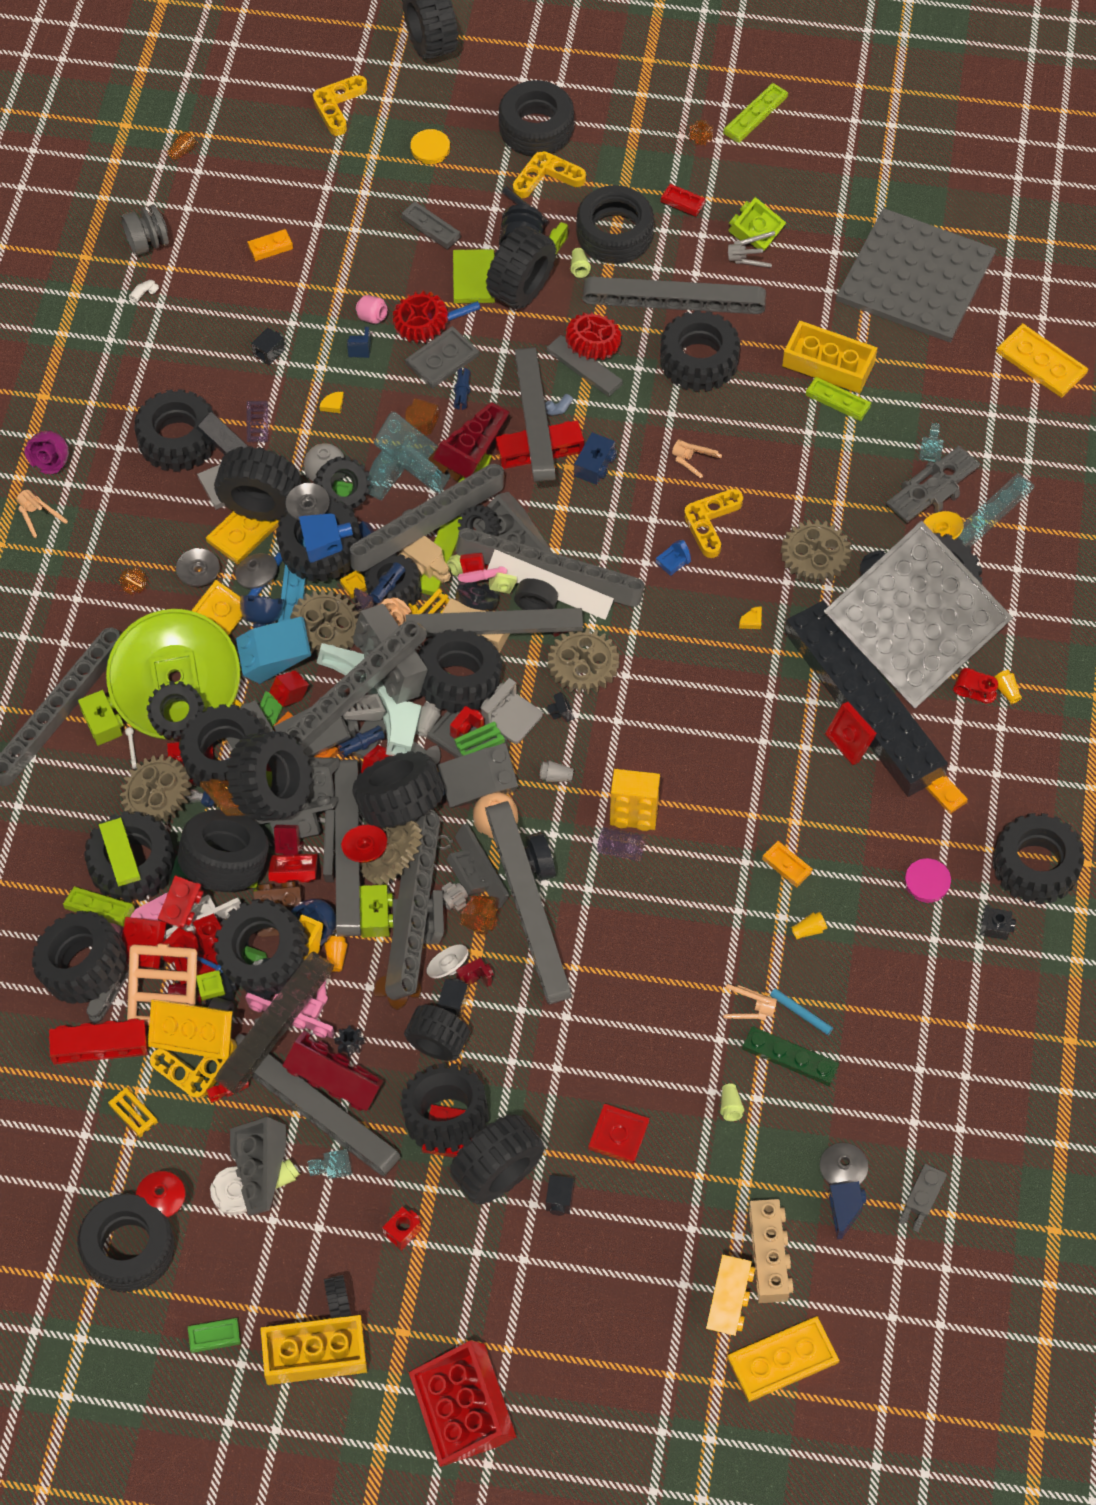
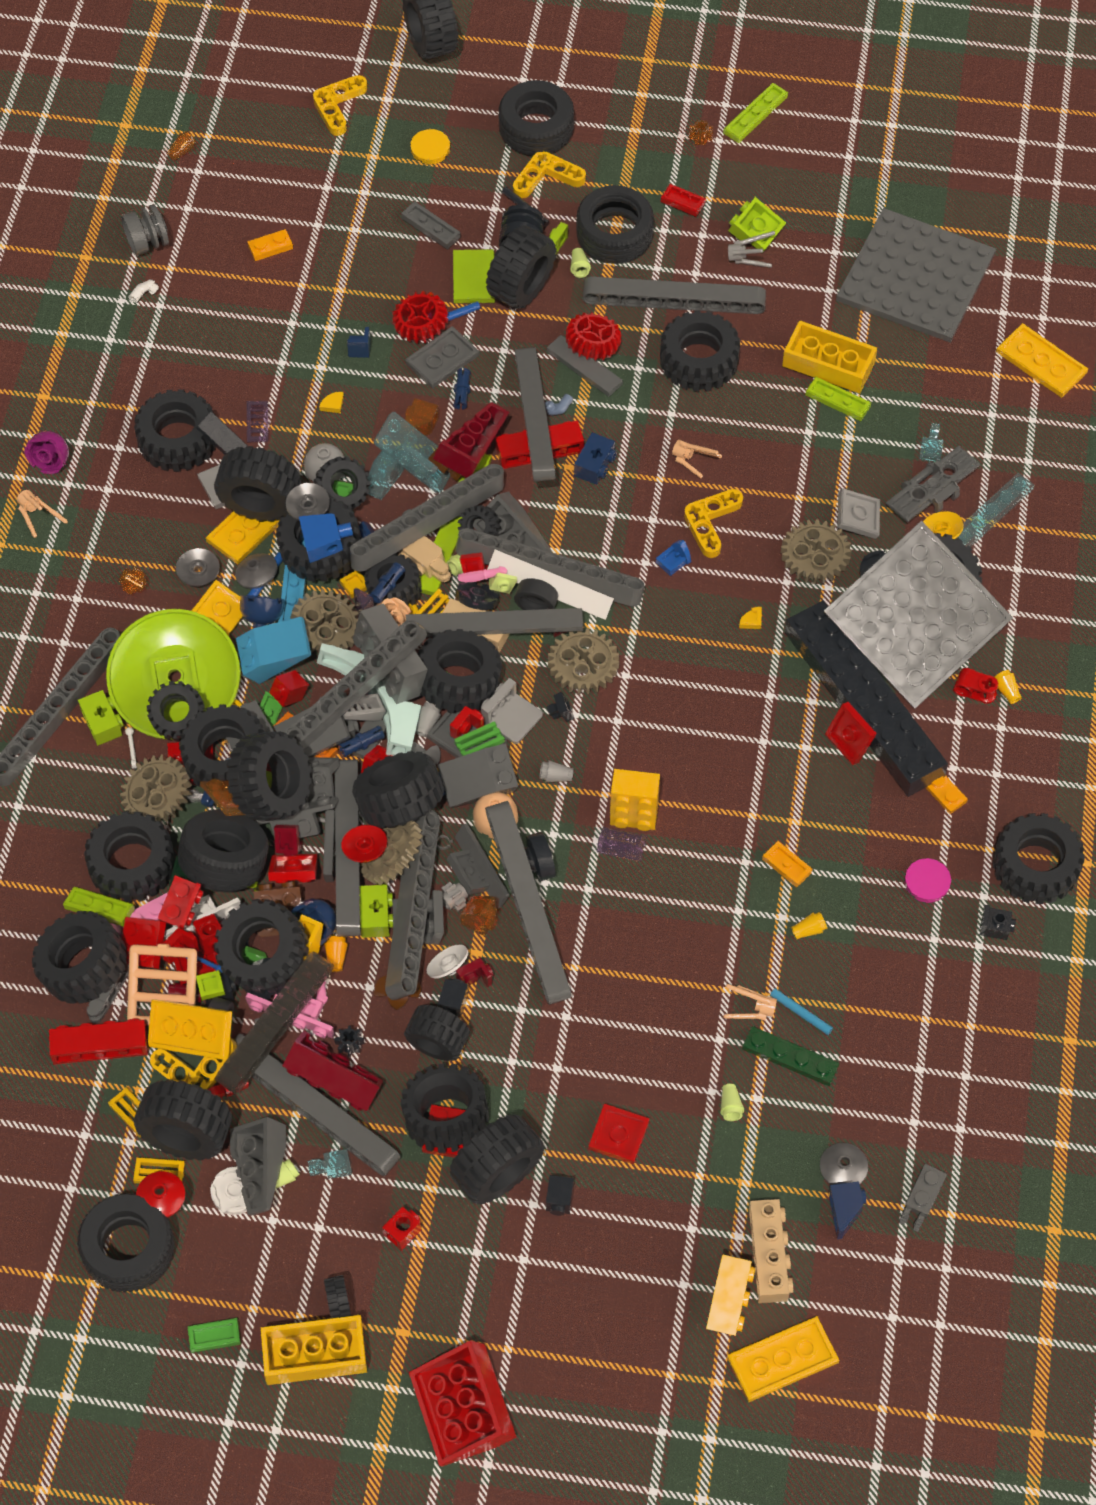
(119, 852): lime tile -> none
(160, 1163): none -> yellow tile
(182, 1119): none -> black tyre
(268, 346): black brick -> none
(371, 309): bright pink head -> none
(858, 513): none -> light grey plate

